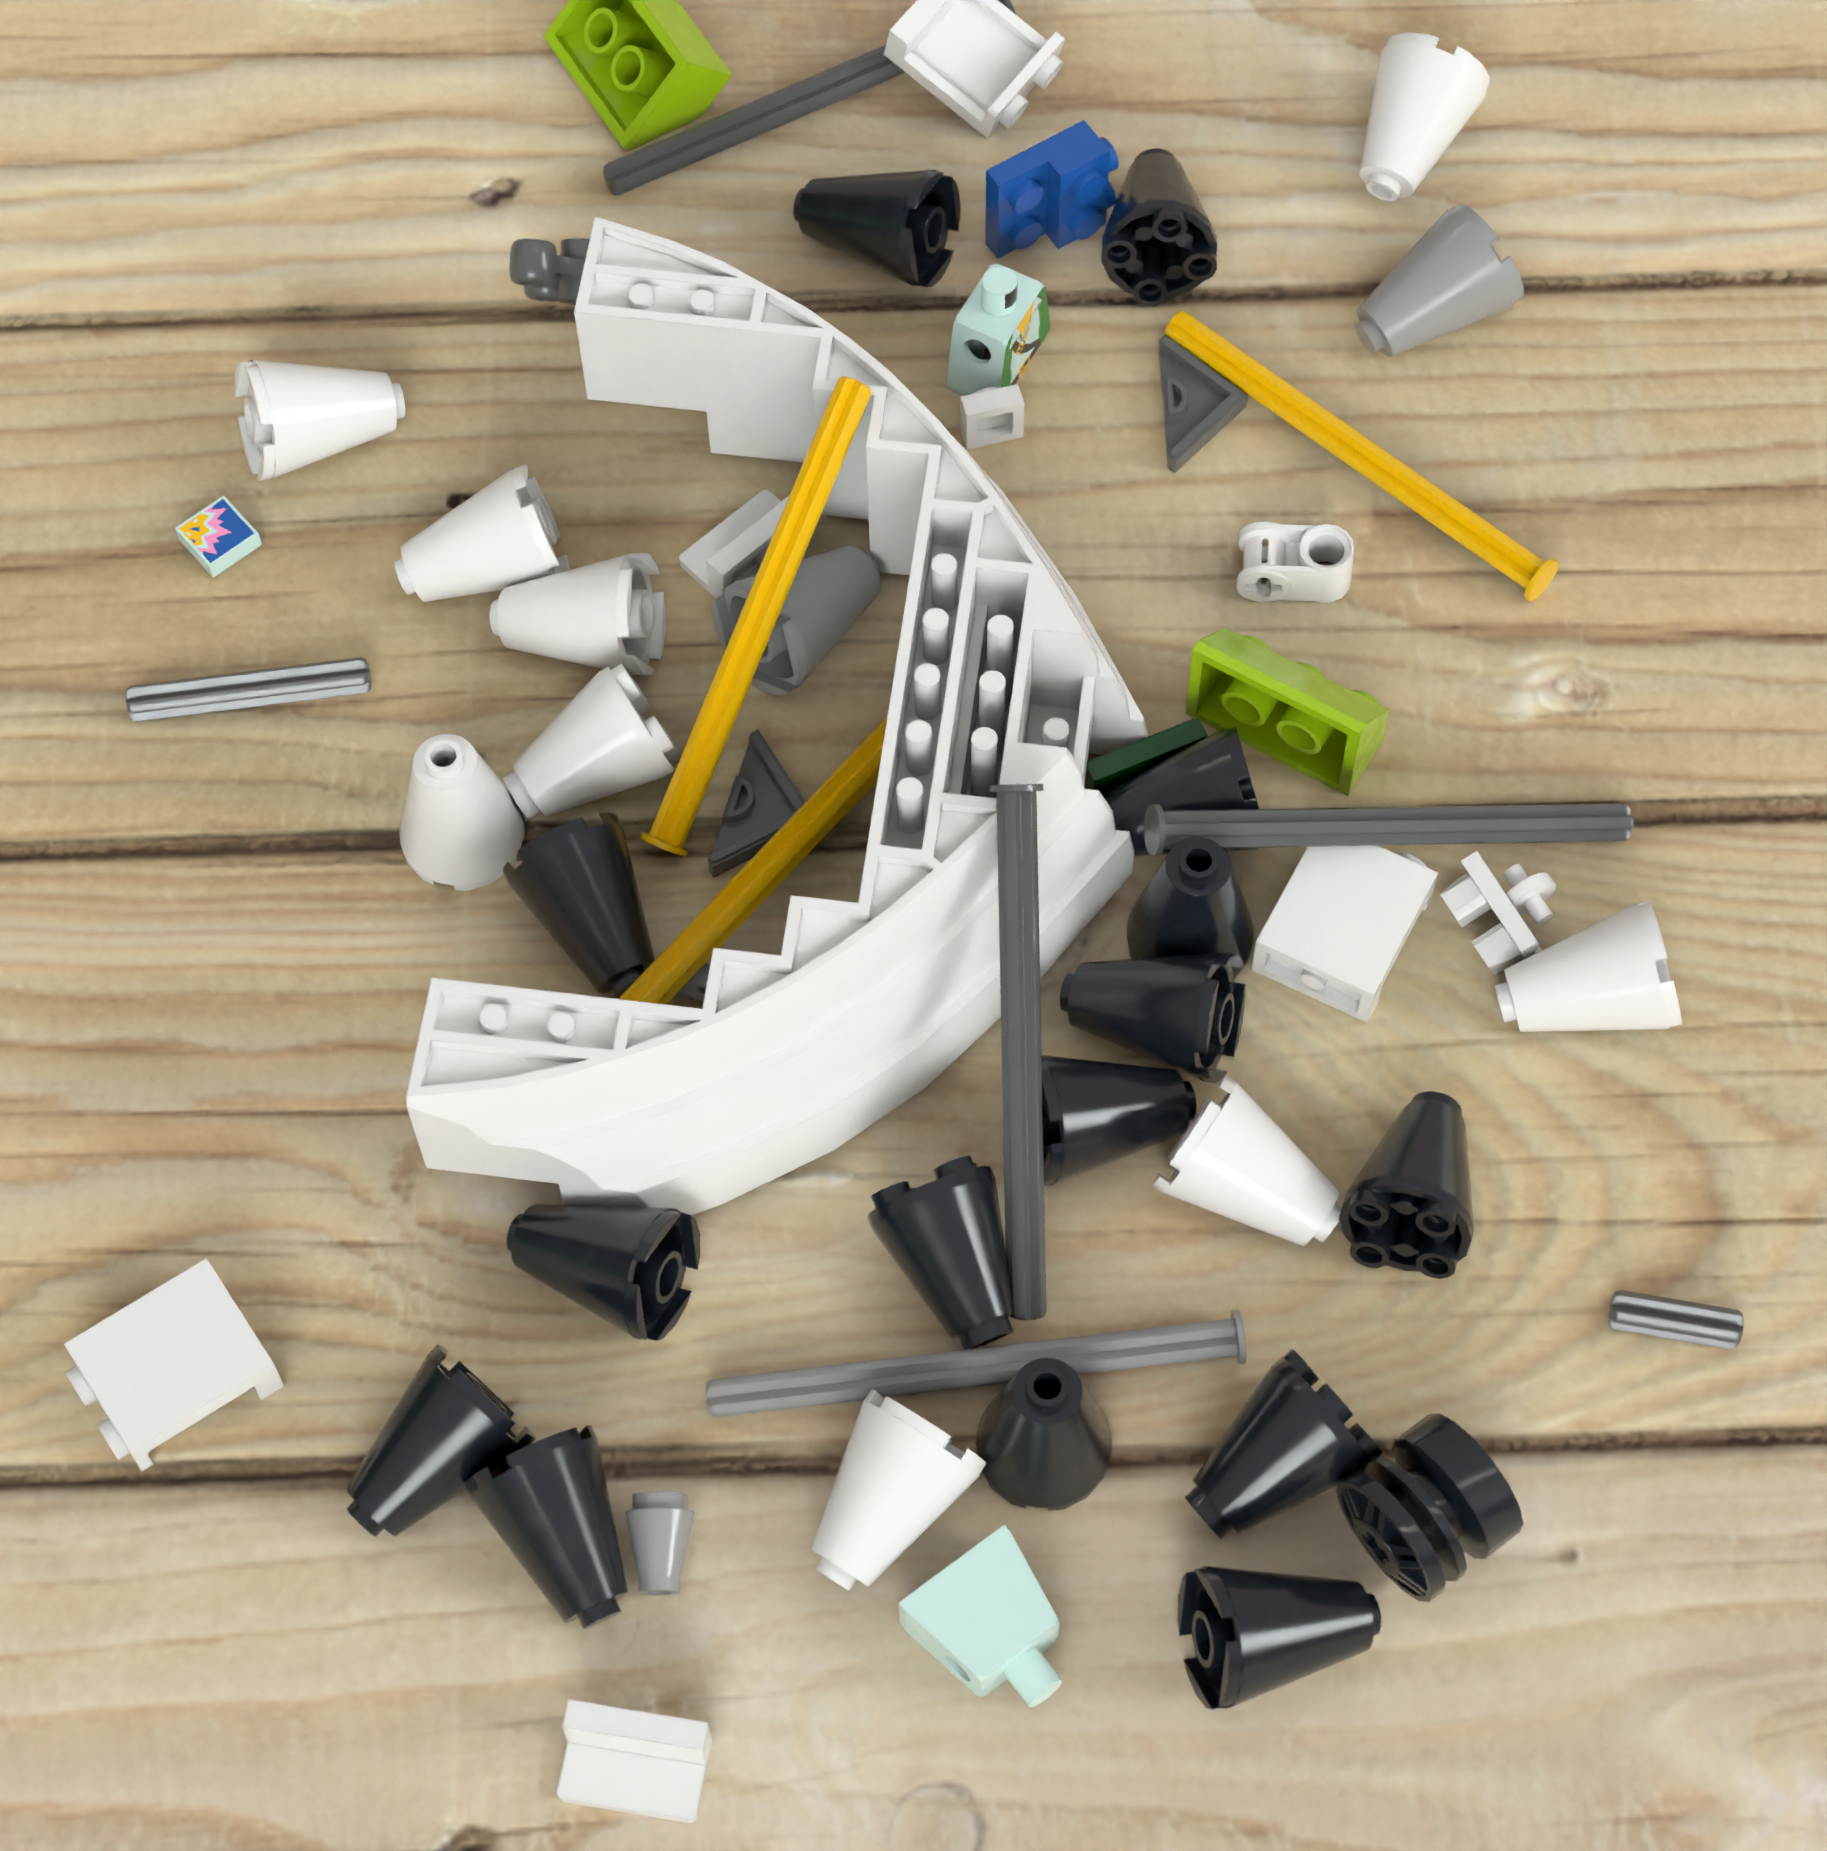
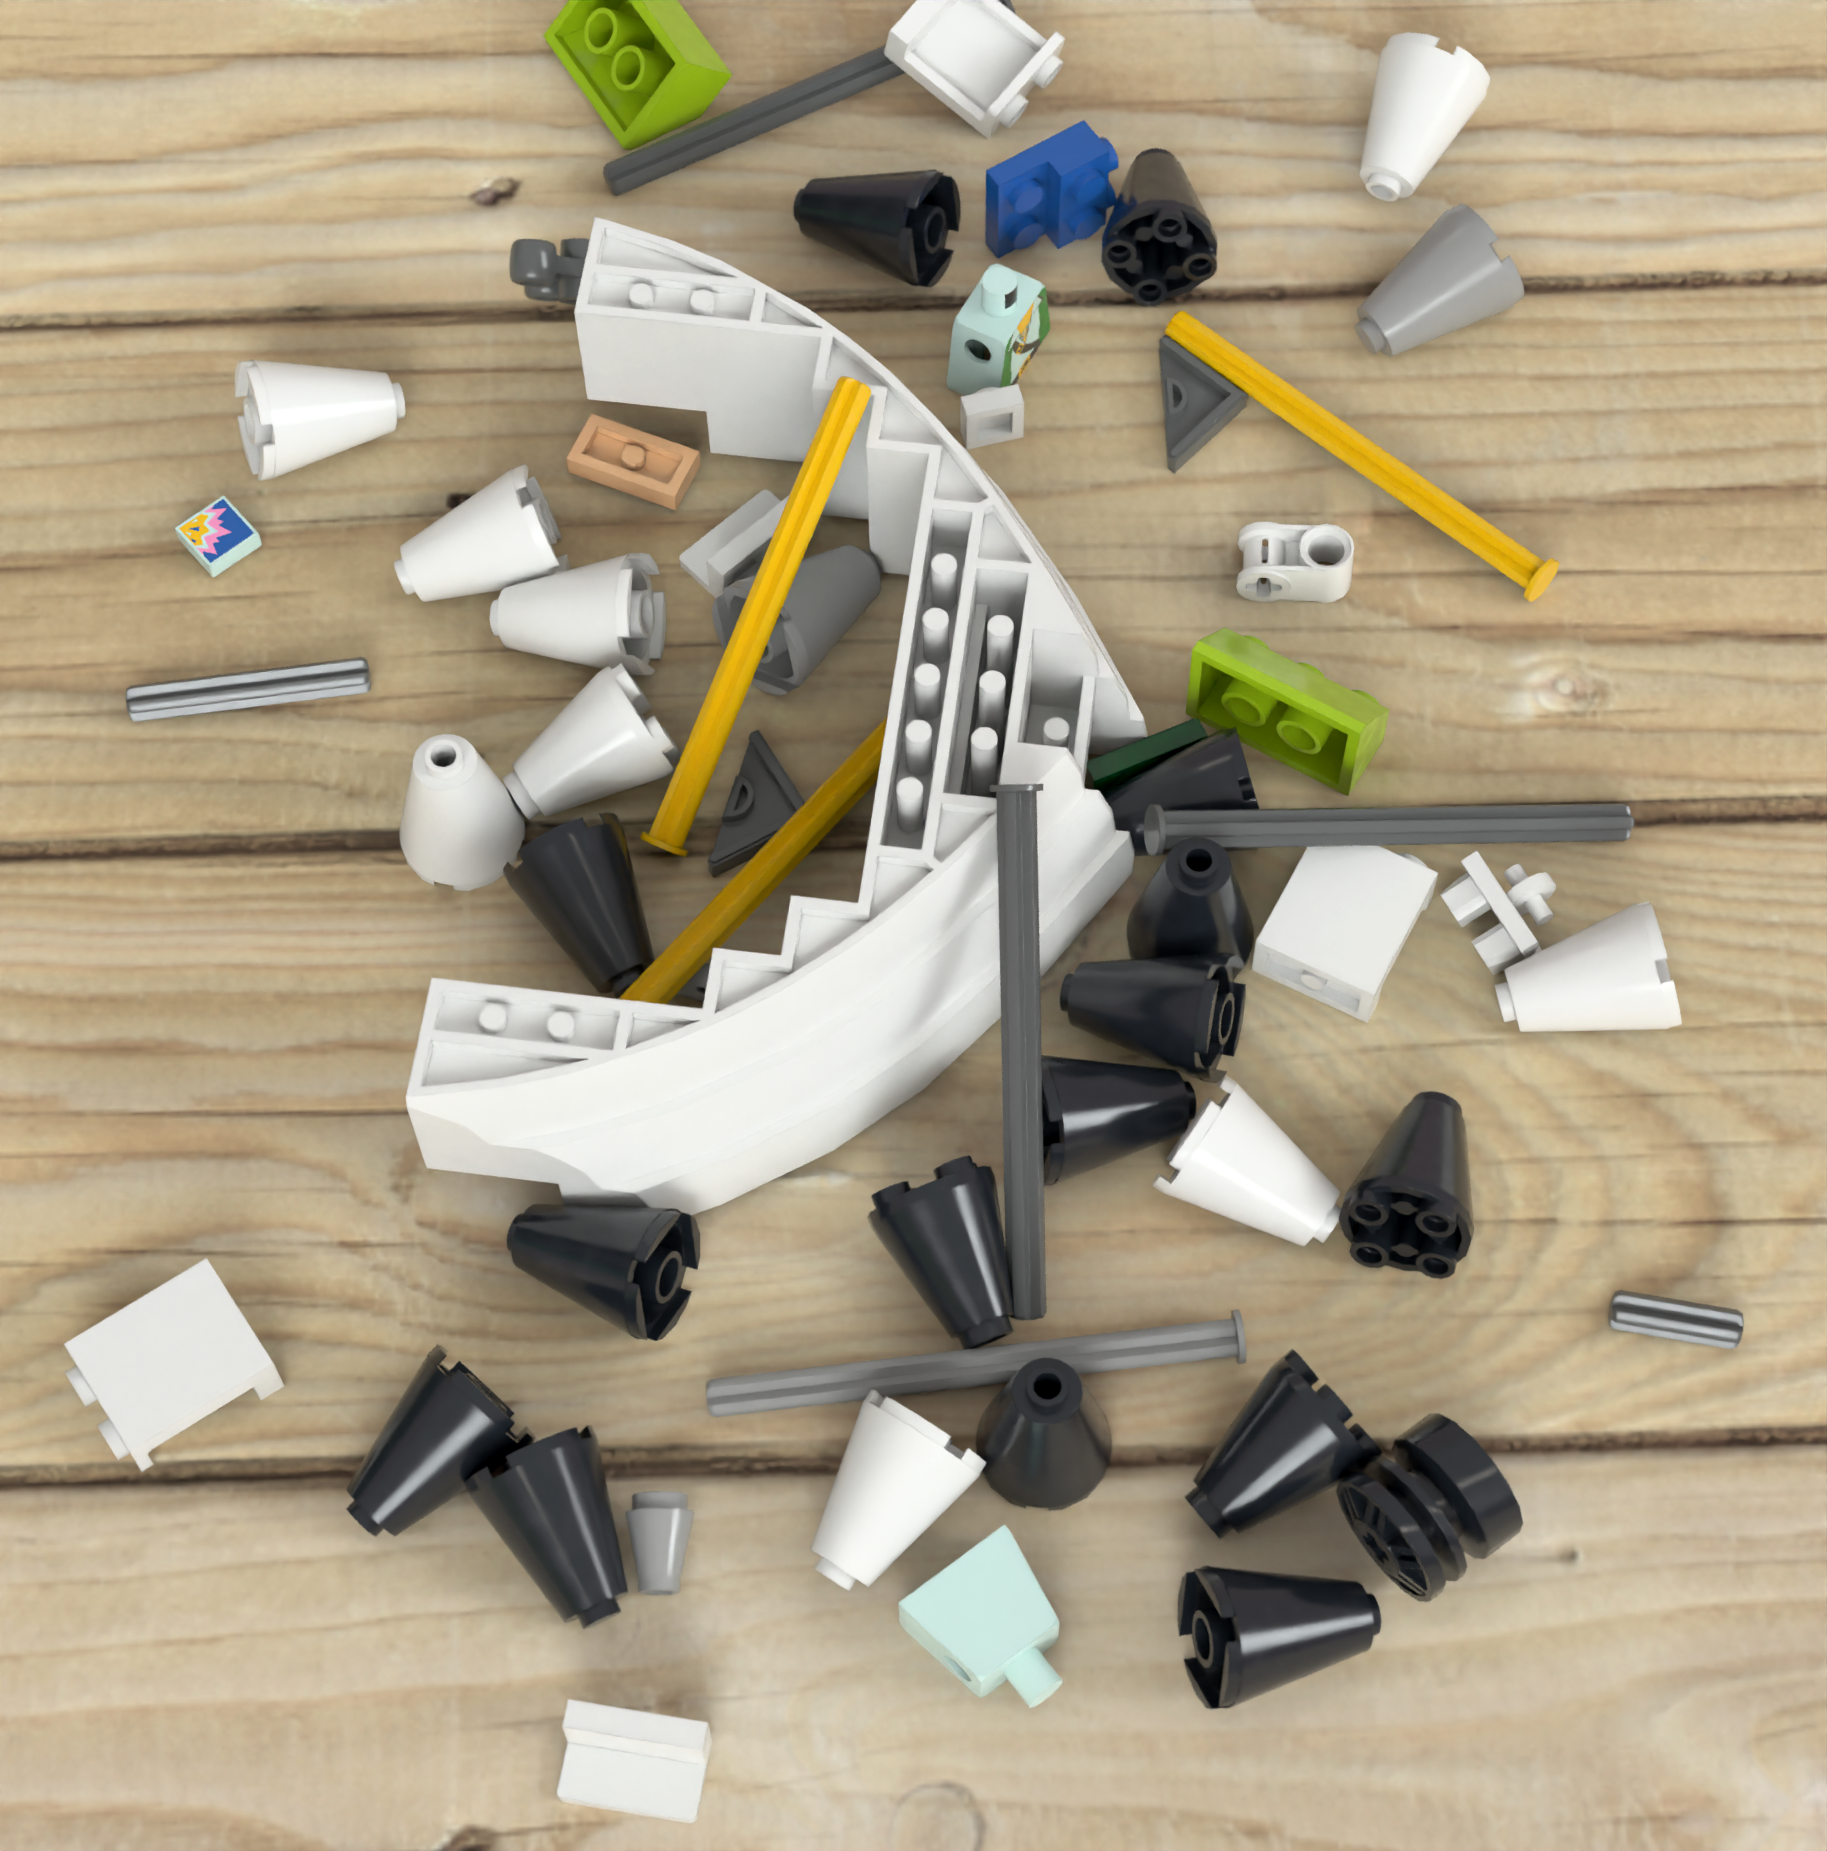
(633, 461): none -> light nougat plate

